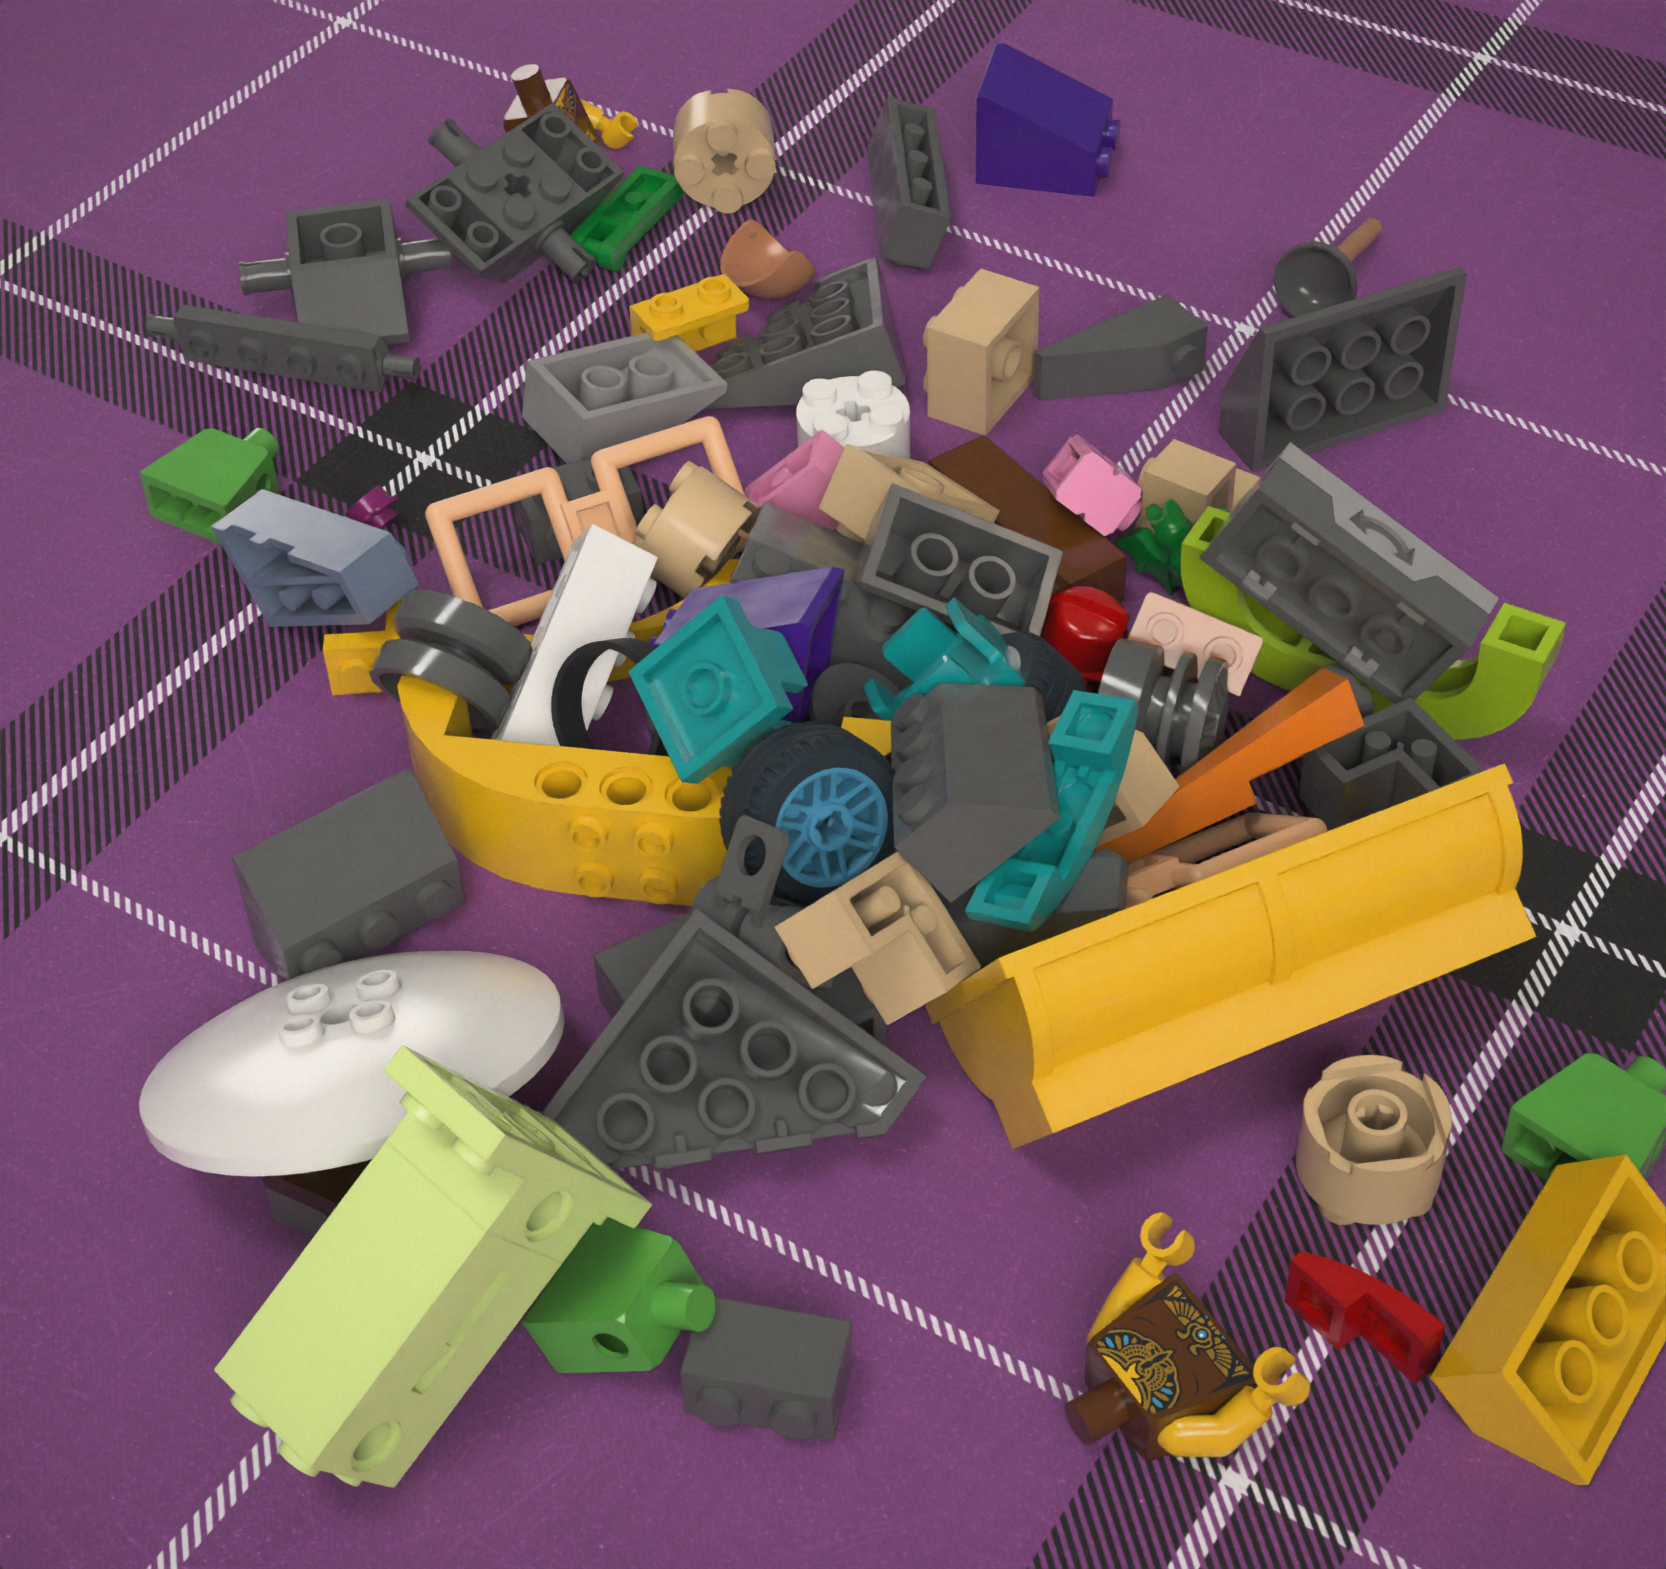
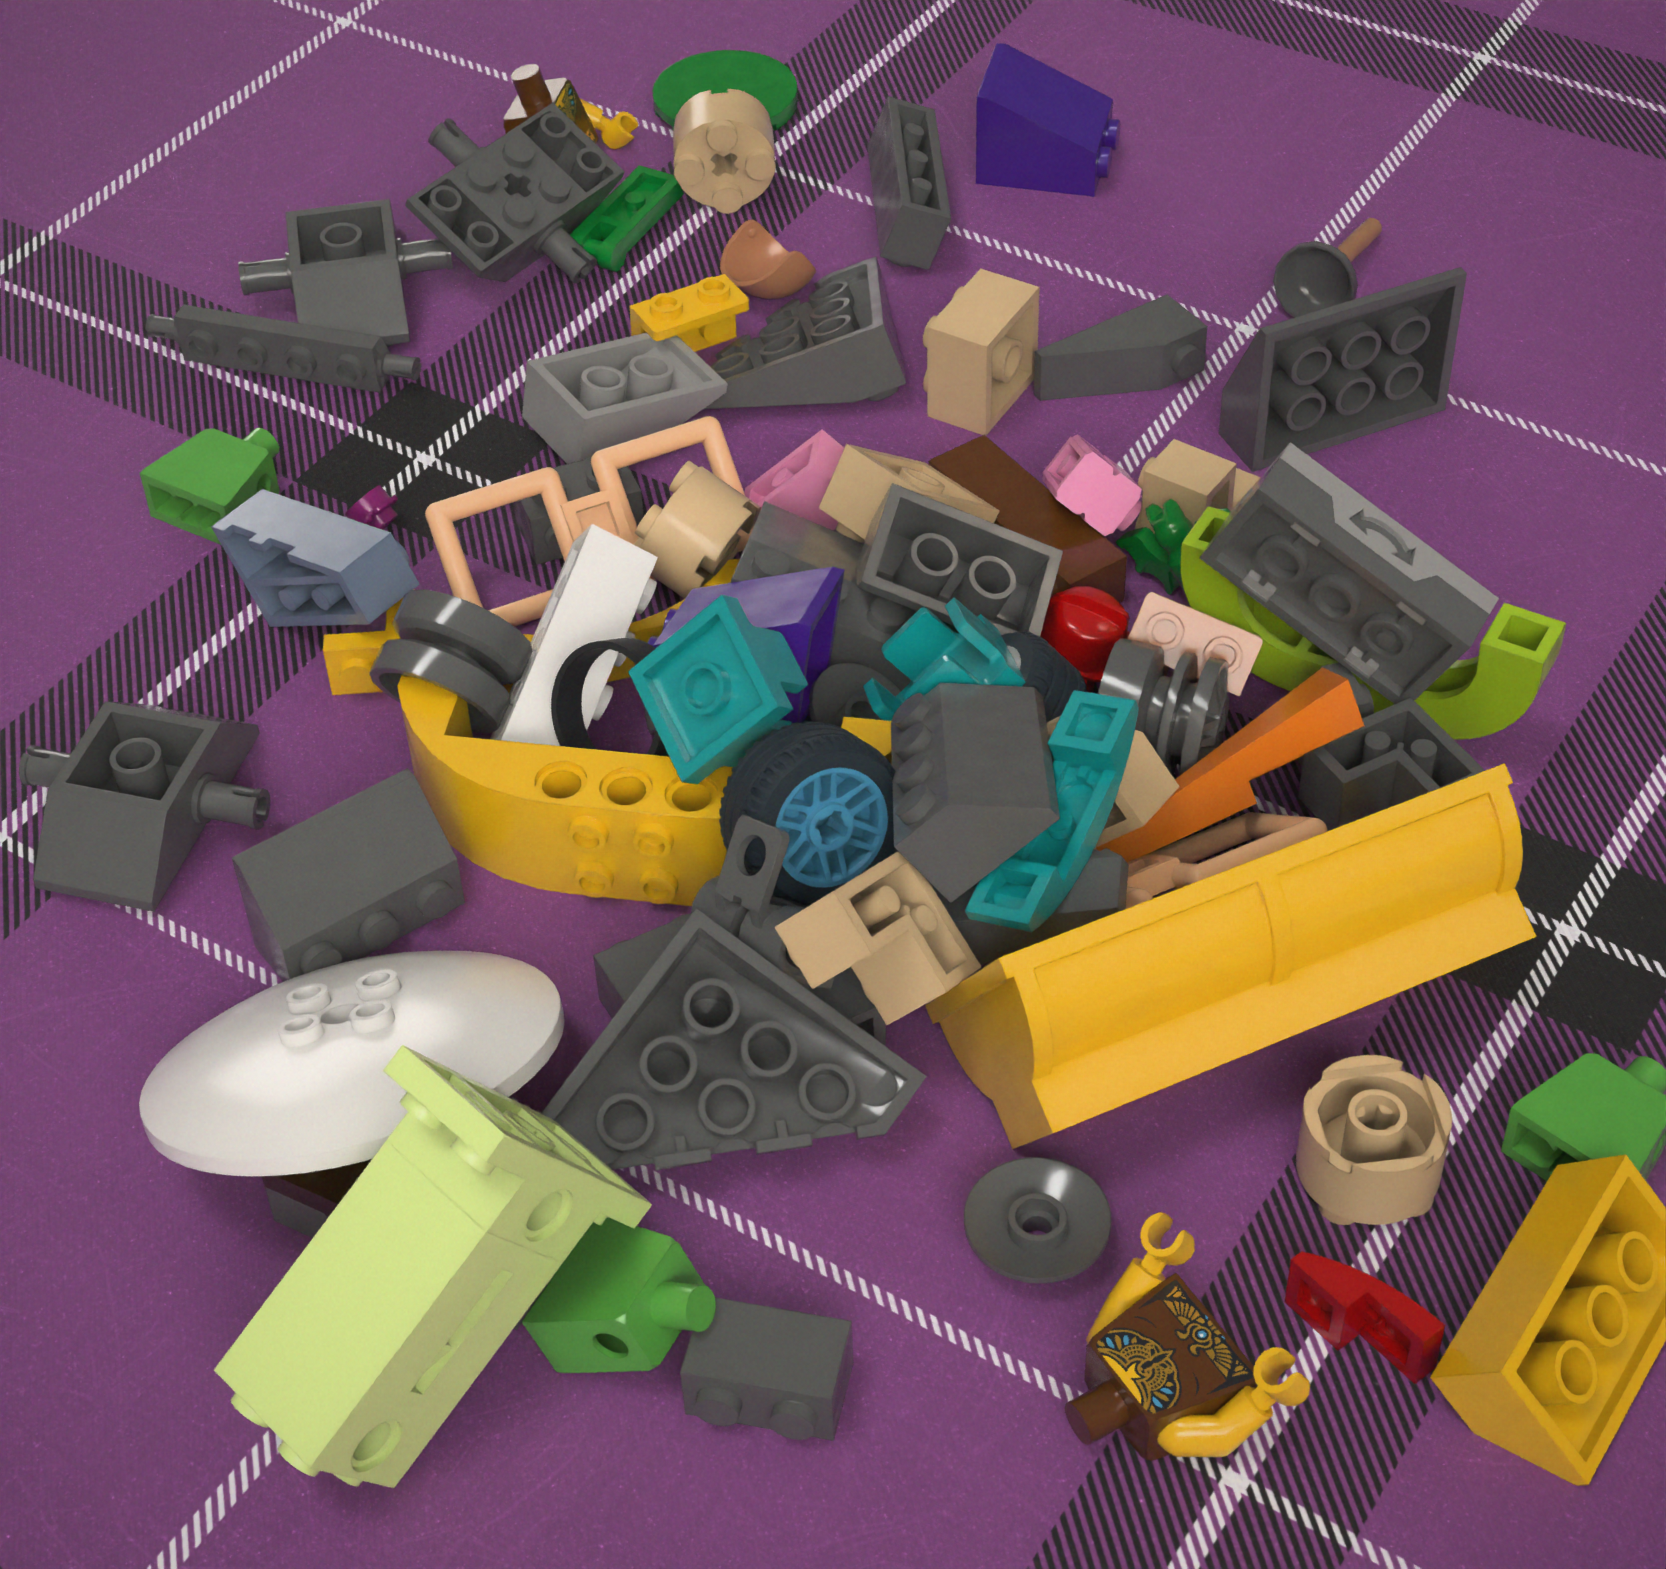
(137, 800): none -> dark grey slope
(723, 70): none -> green tile
(856, 412): white brick -> none
(1039, 1197): none -> dark grey dish

